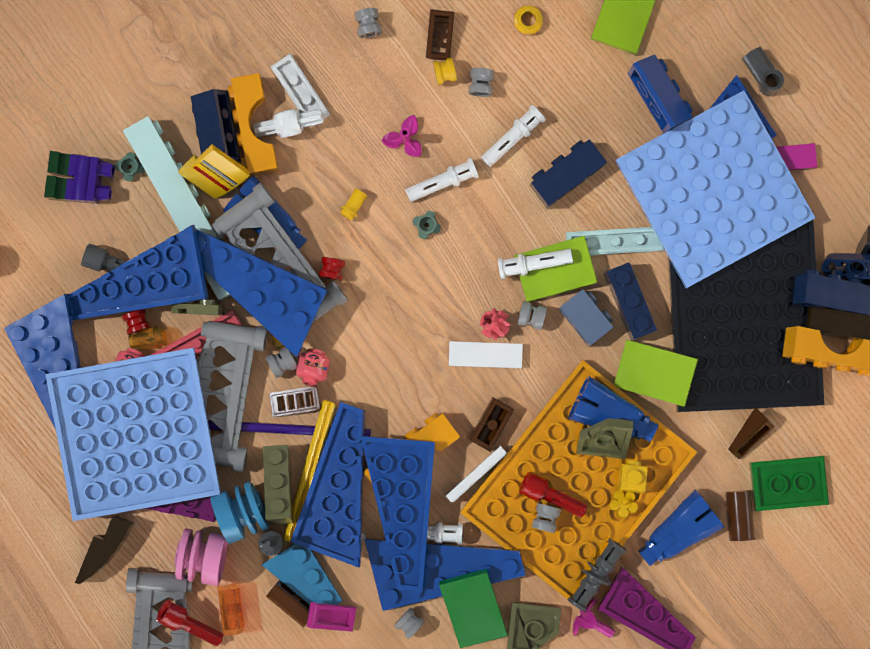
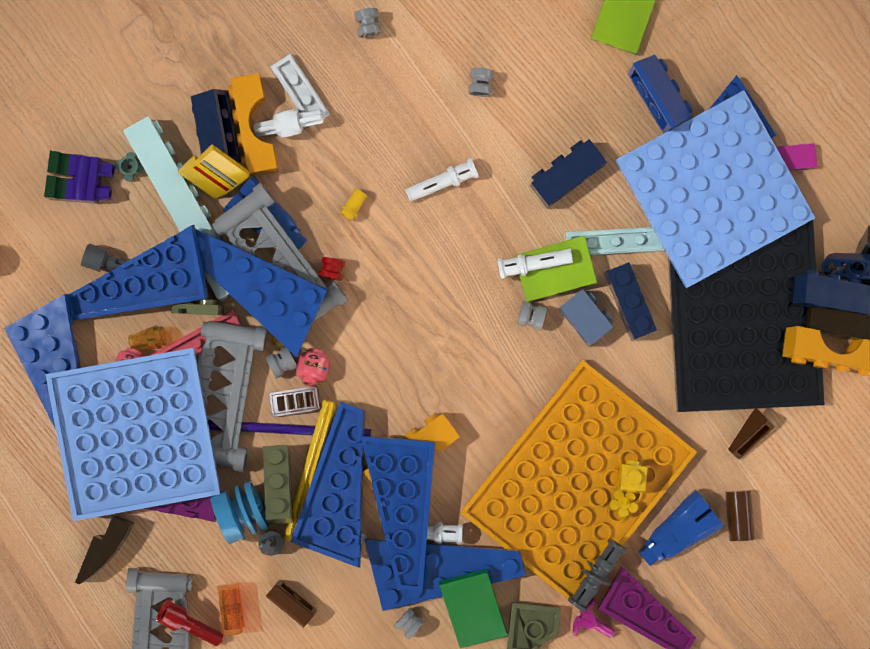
(136, 321): red wheel -> none
(201, 557): bright pink wheel -> none
(303, 574): dark azure wing -> none
(331, 616): dark pink tile -> none
(408, 128): dark pink plant -> none
(424, 231): sand green plate -> none
(440, 14): reddish brown slope -> none
(444, 71): yellow wheel -> none
(476, 474): white tile -> none
(485, 354): white tile -> none
(491, 424): reddish brown brick -> none
(495, 324): coral gear -> none
(517, 132): white pin -> none
(528, 30): yellow piece -> none
(537, 488): red piece -> none
(547, 512): light grey wheel -> none
(598, 403): blue piece -> none
(606, 439): olive plate -> none
(655, 373): lime tile -> none
(761, 69): dark grey piece -> none
(789, 483): green tile -> none

